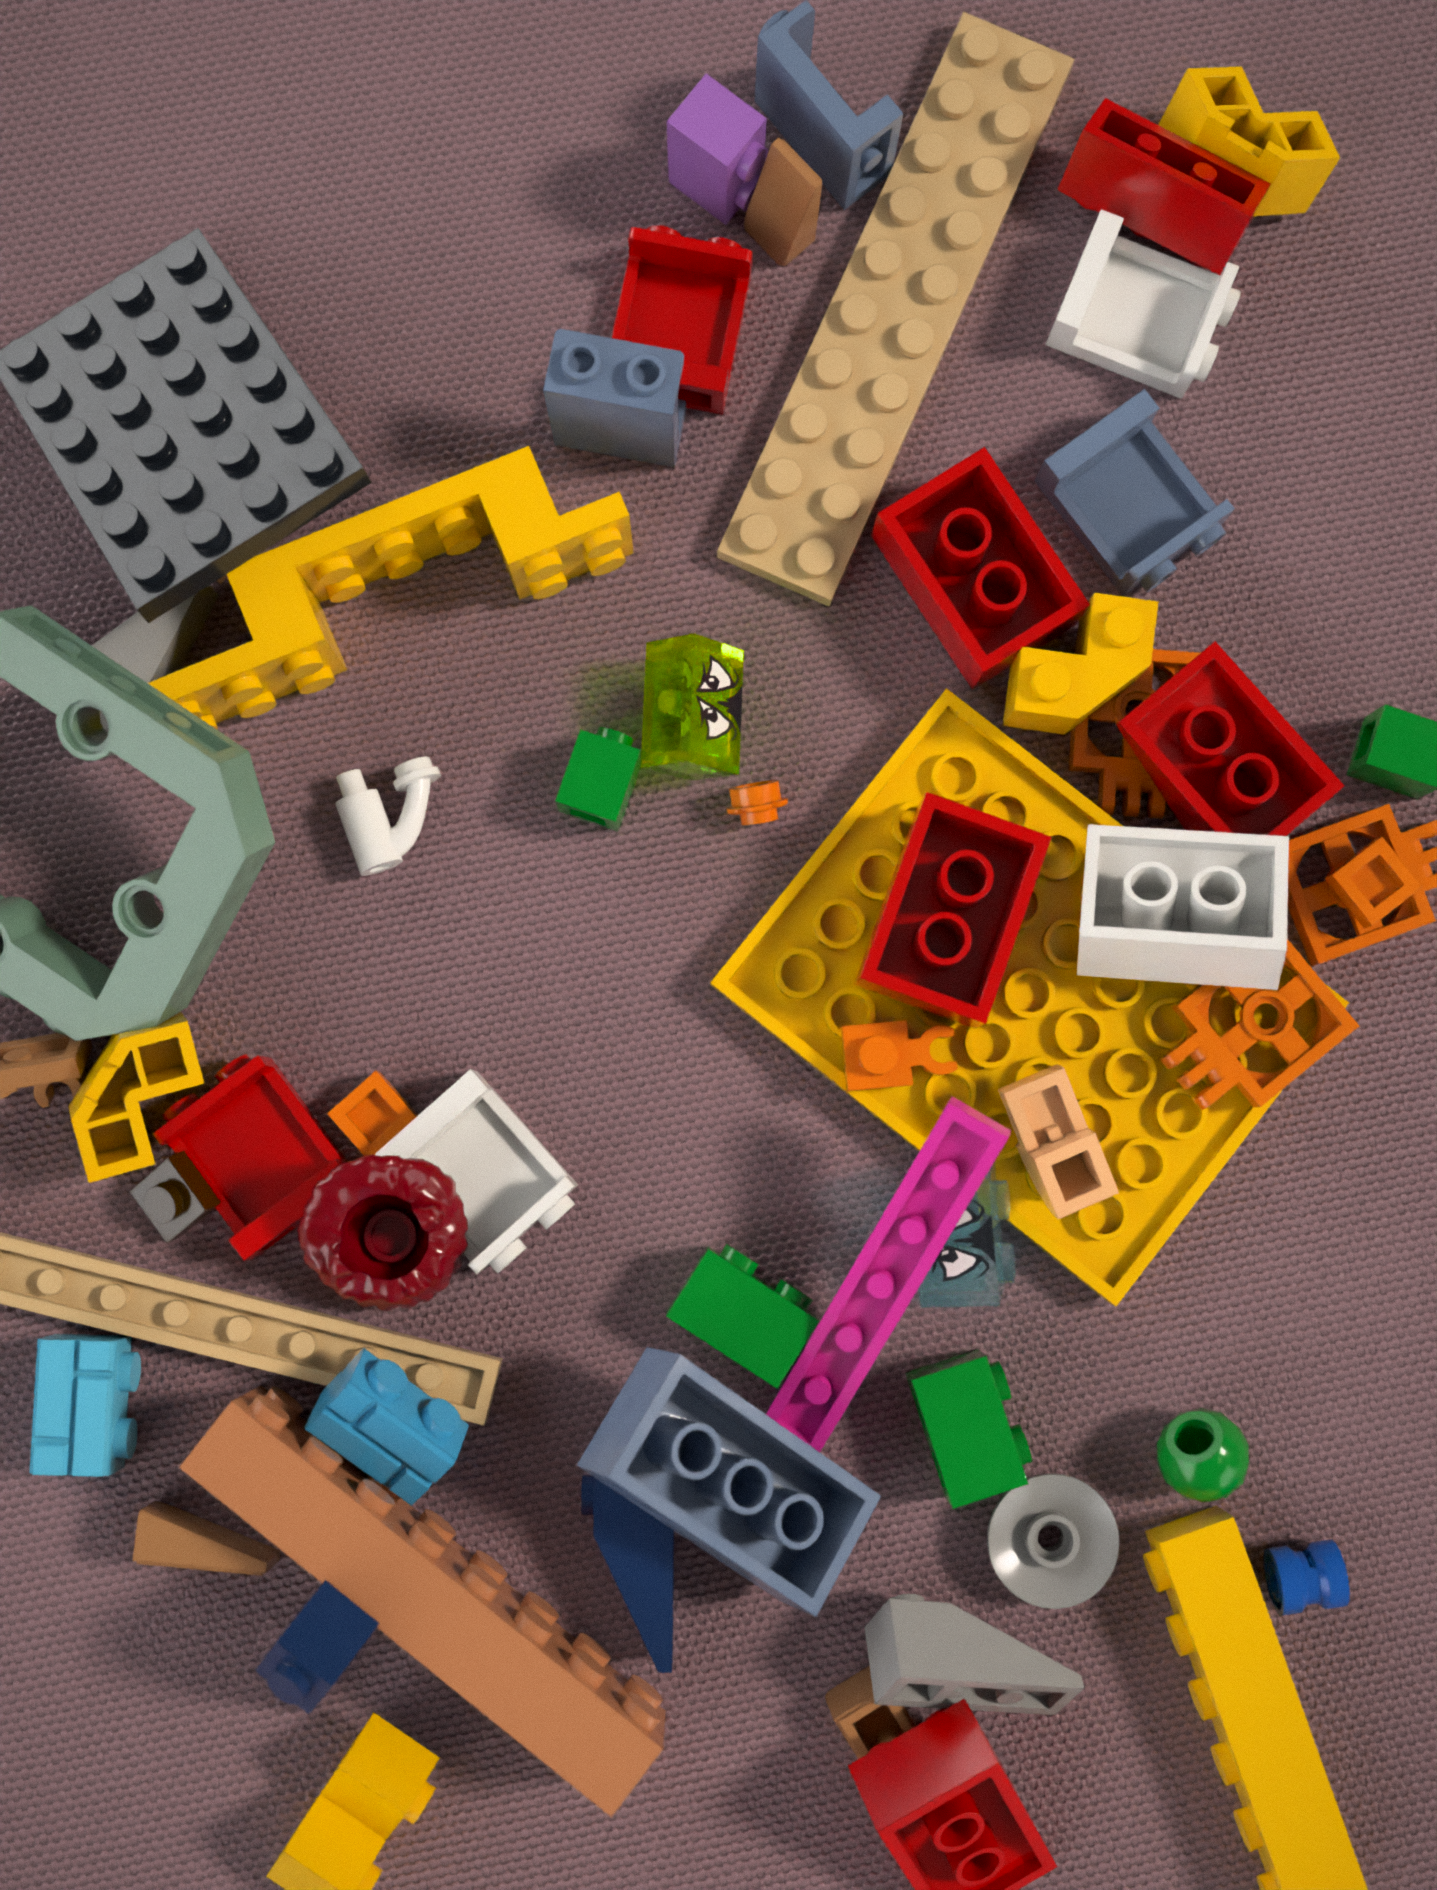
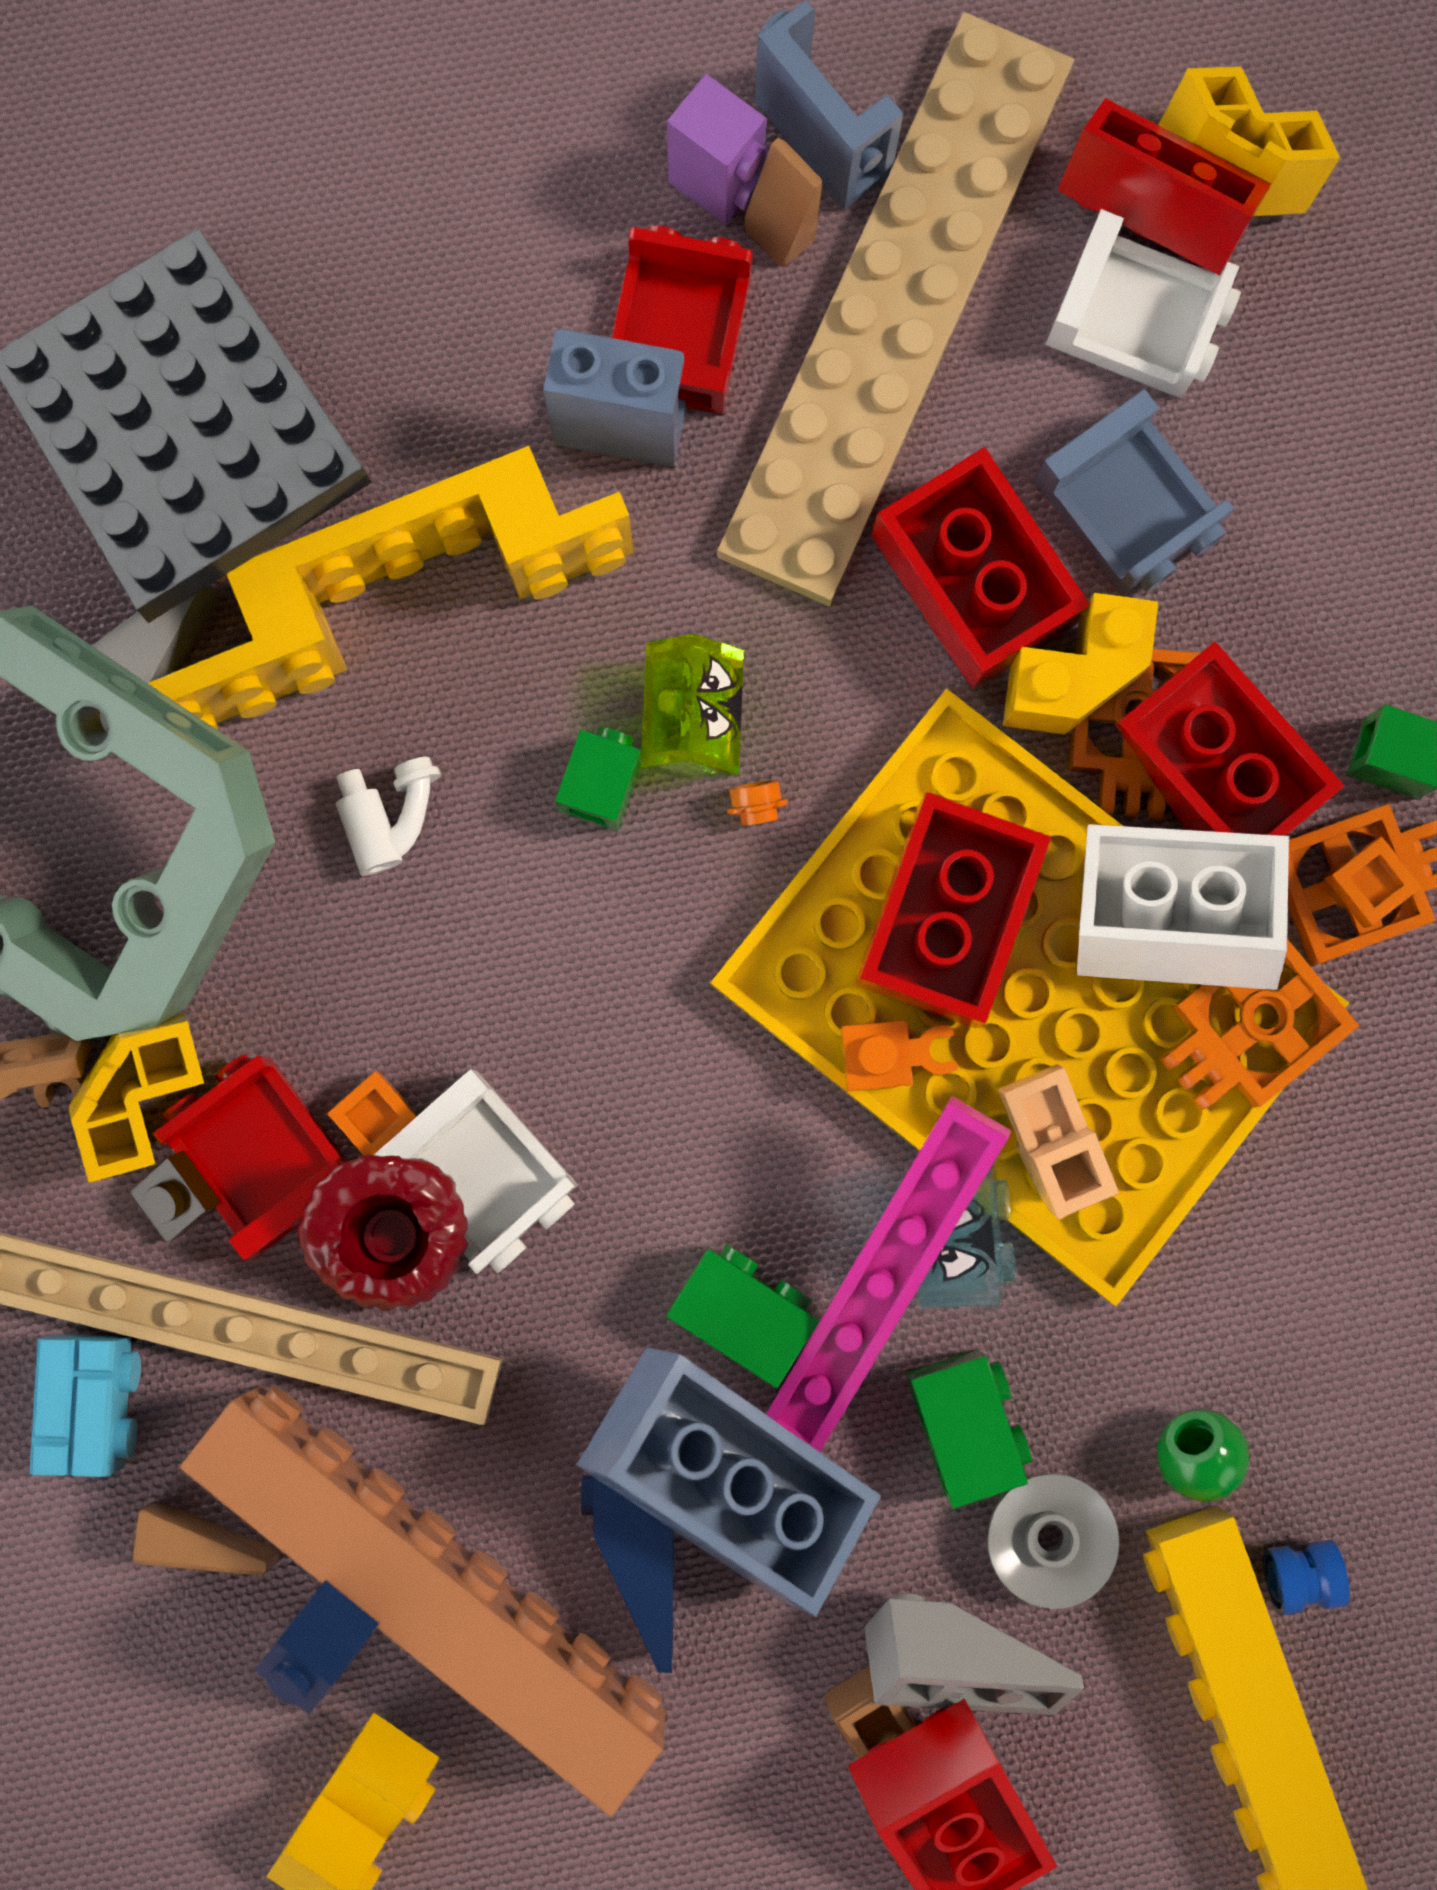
(388, 1426): dark azure brick -> none

